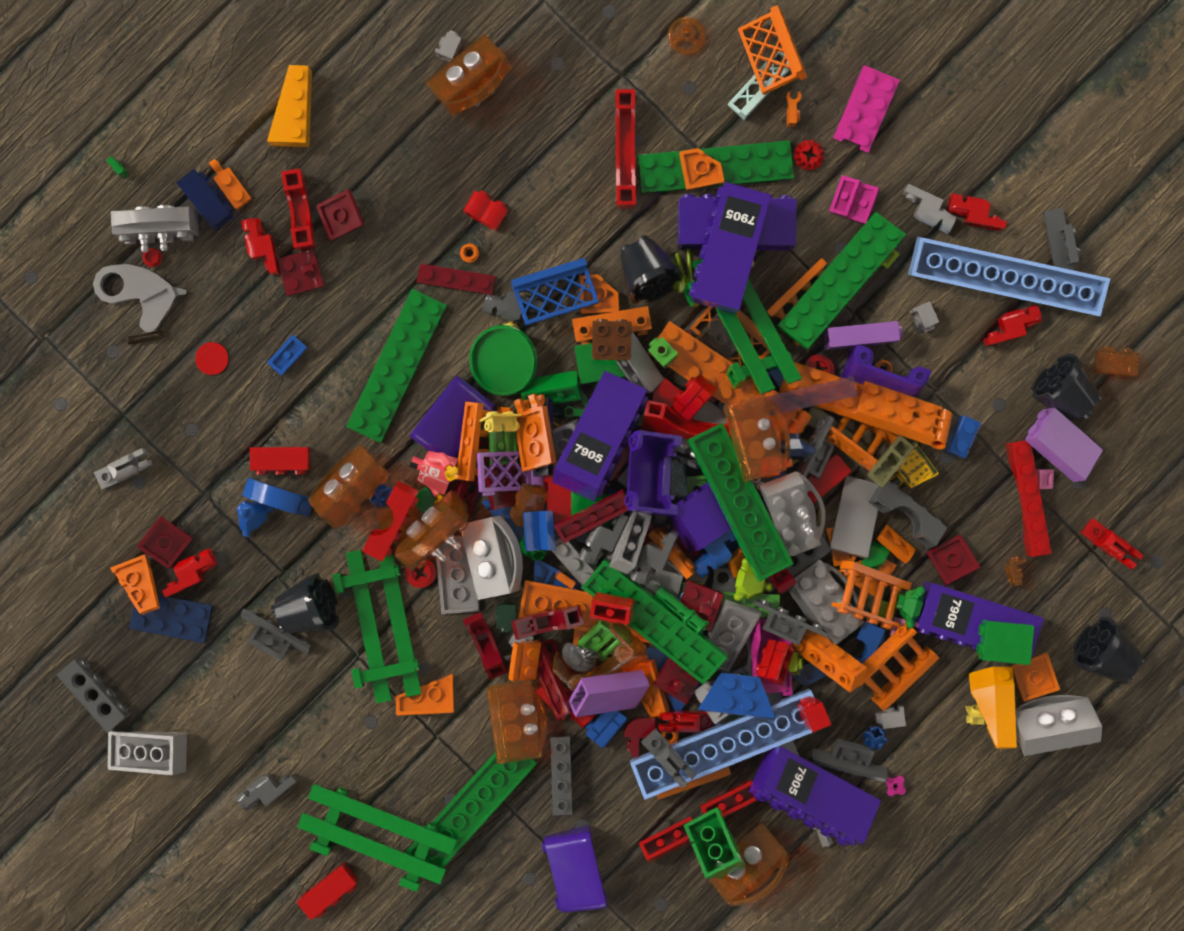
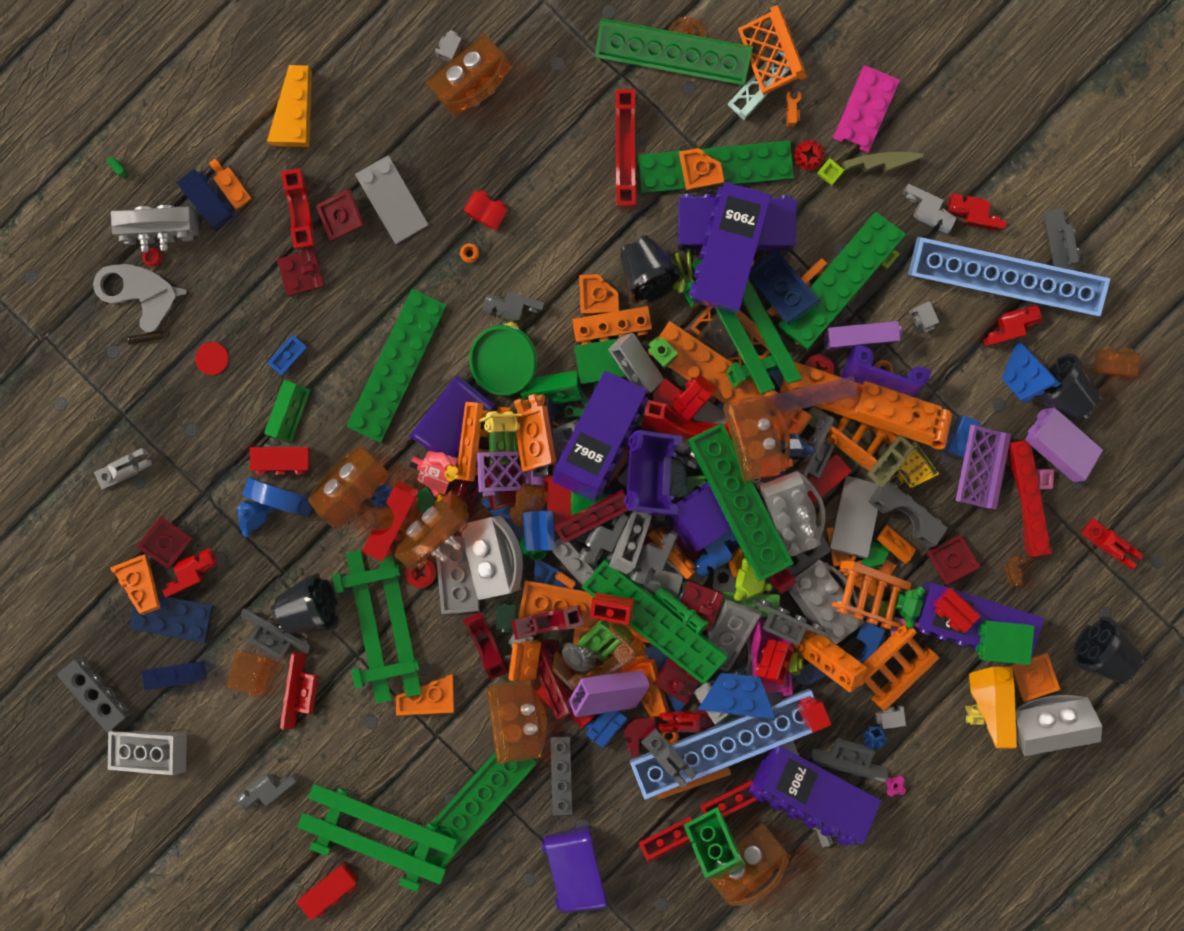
(173, 675): none -> clear blue brick
(249, 673): none -> clear orange hinge
(260, 245): red plate -> none
(287, 411): none -> green panel
(299, 692): none -> red bracket
(391, 199): none -> light grey slope
(456, 279): dark red plate -> none
(549, 276): blue fence -> none
(611, 340): reddish brown bracket -> none
(673, 51): none -> green plate
(782, 287): none -> dark blue plate
(830, 172): none -> lime plate
(854, 200): dark pink slope -> none
(887, 161): none -> olive slope
(955, 610): none -> red brick
(991, 469): none -> medium lavender fence
(1026, 374): none -> blue wing

